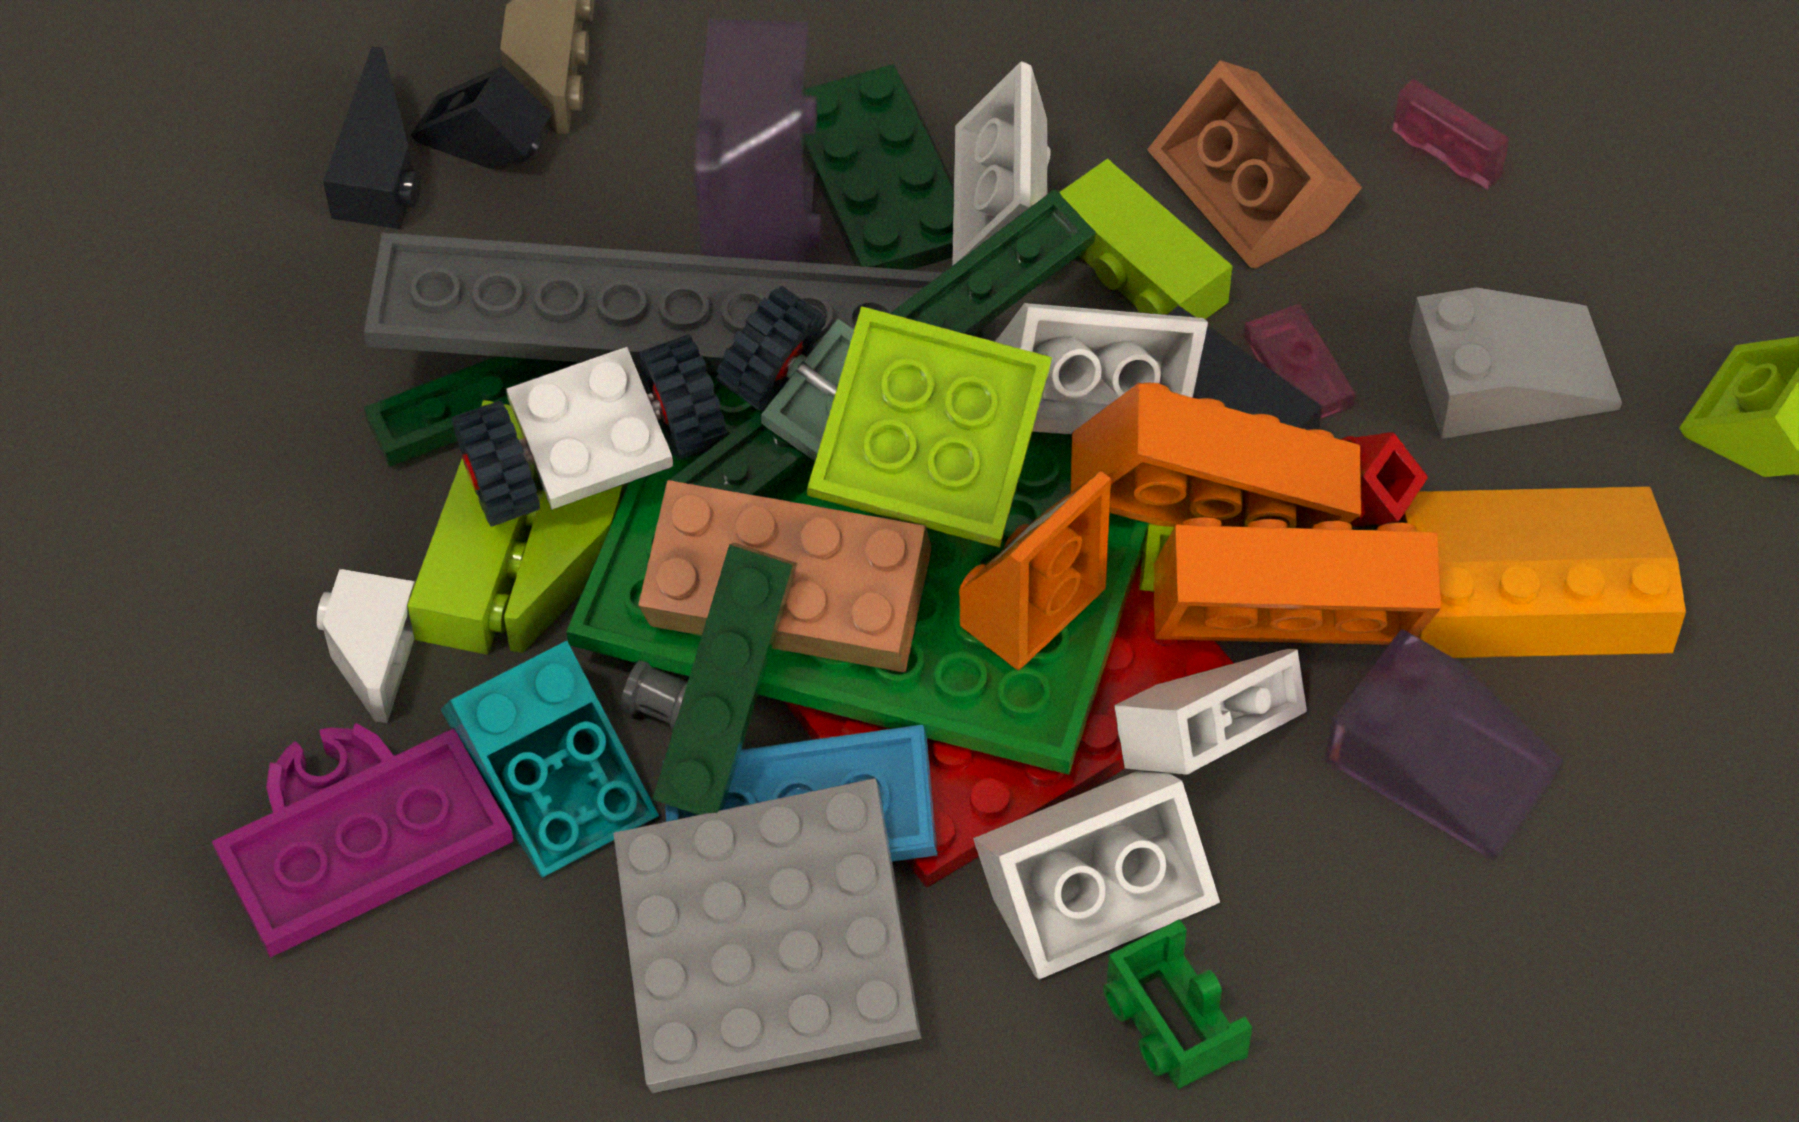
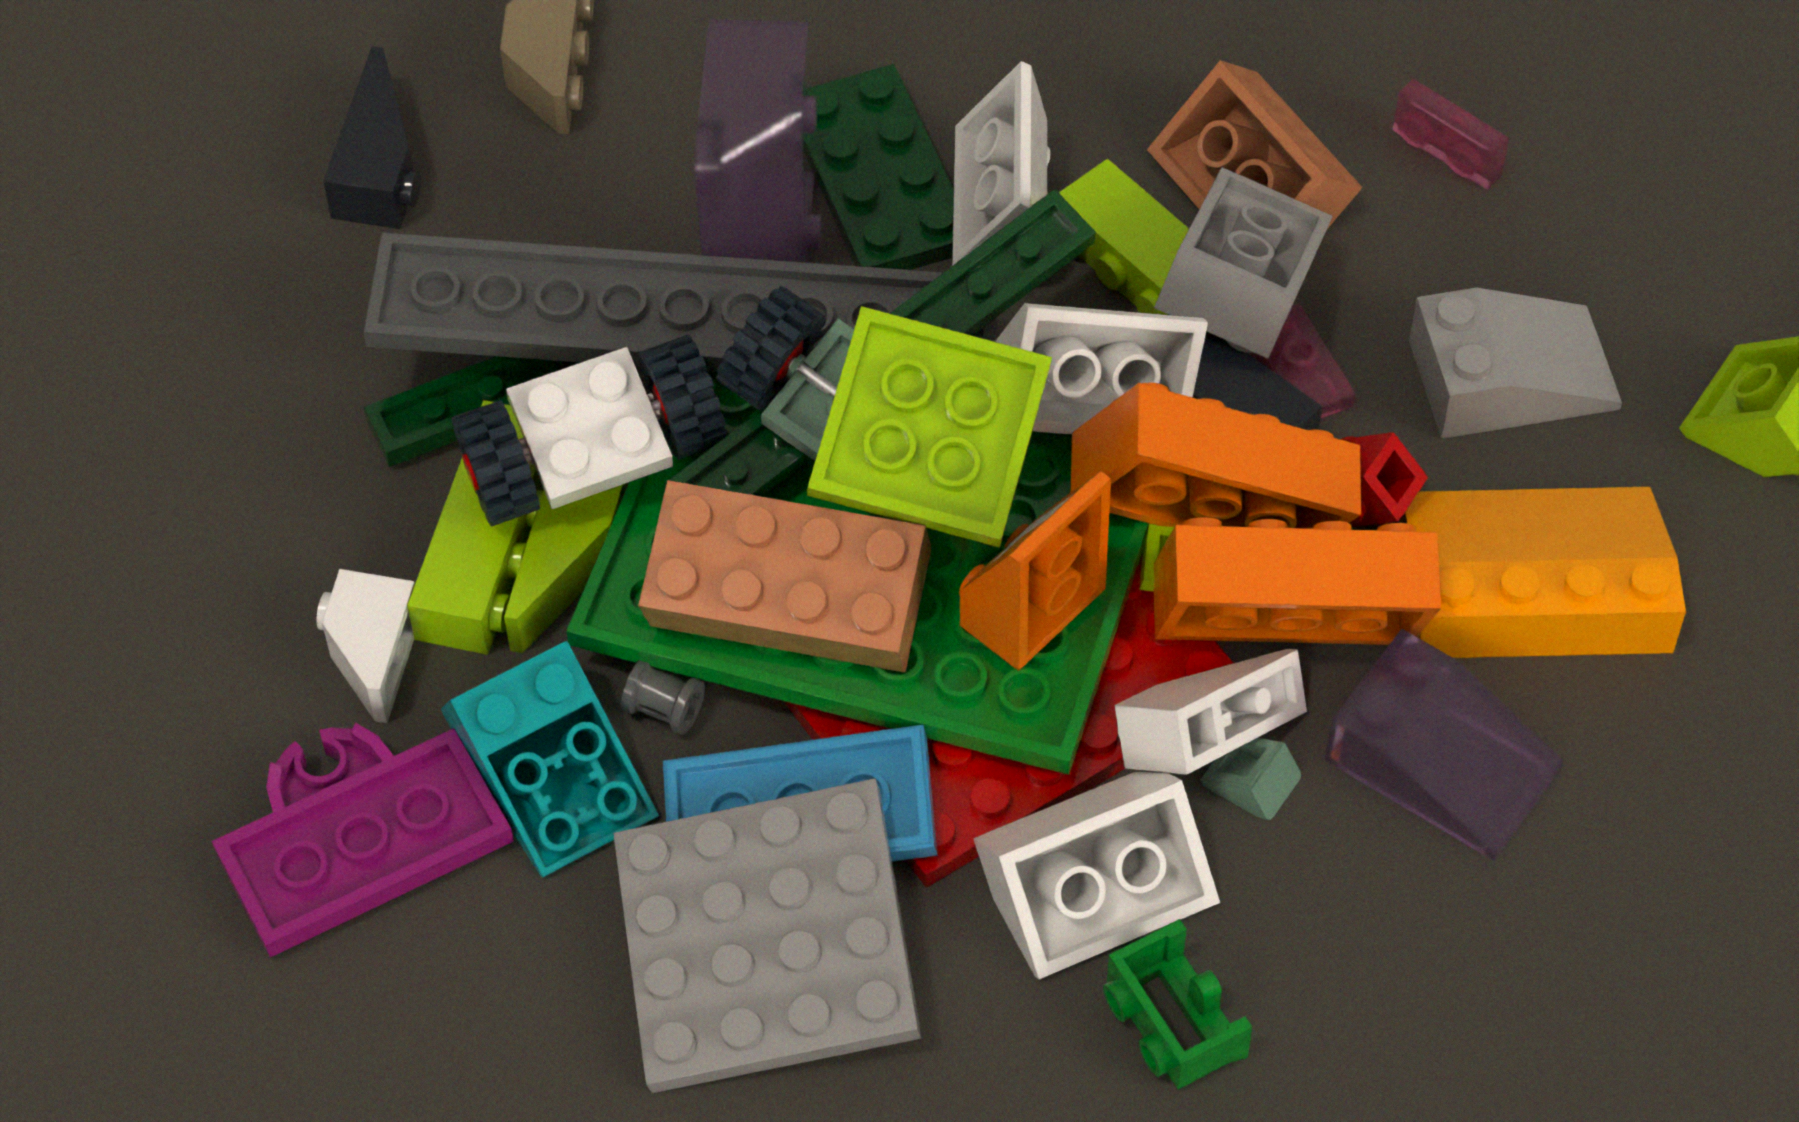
(485, 121): black slope -> none
(725, 680): dark green plate -> none
(1243, 262): none -> light grey slope
(1254, 776): none -> sand green slope

